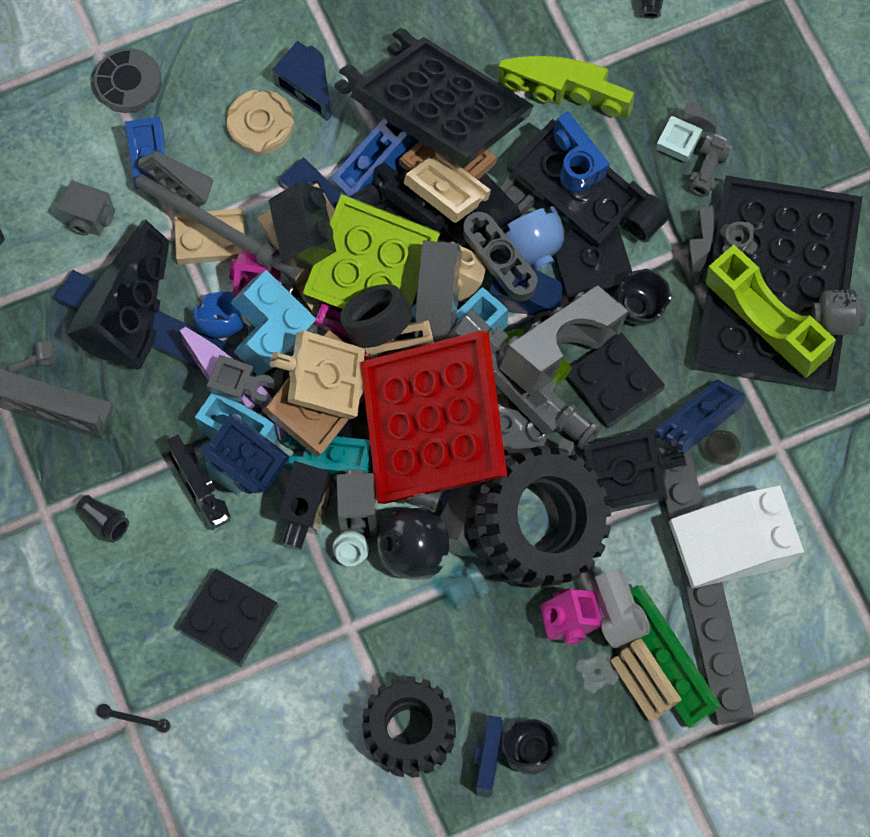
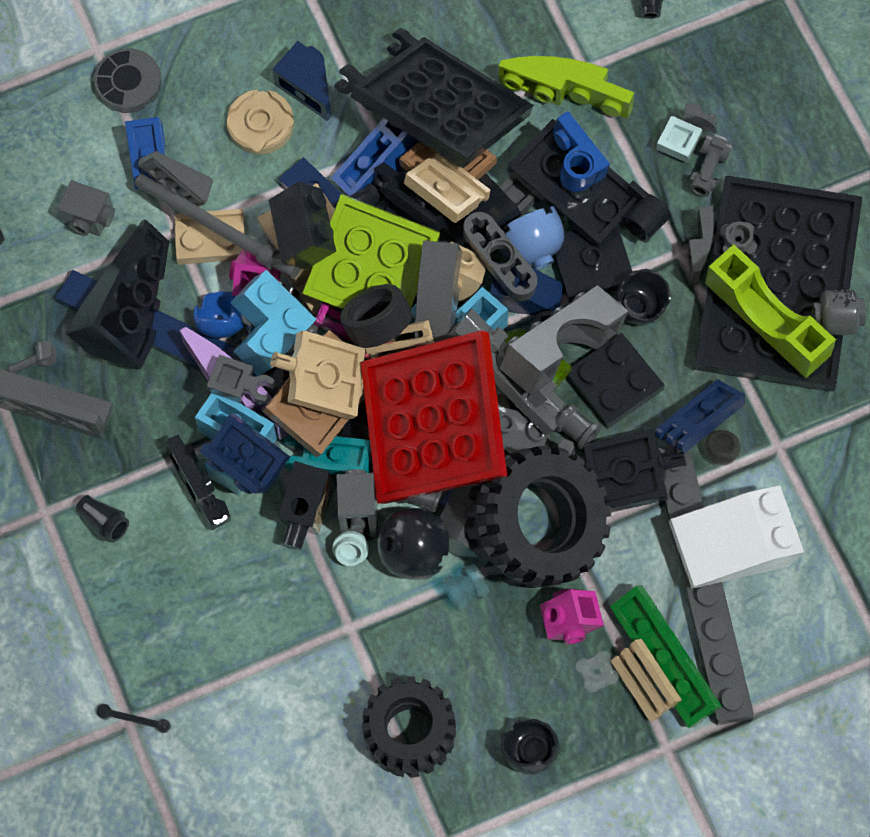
(228, 617): black plate -> none
(487, 756): dark blue plate -> none
(622, 617): light grey piece -> none

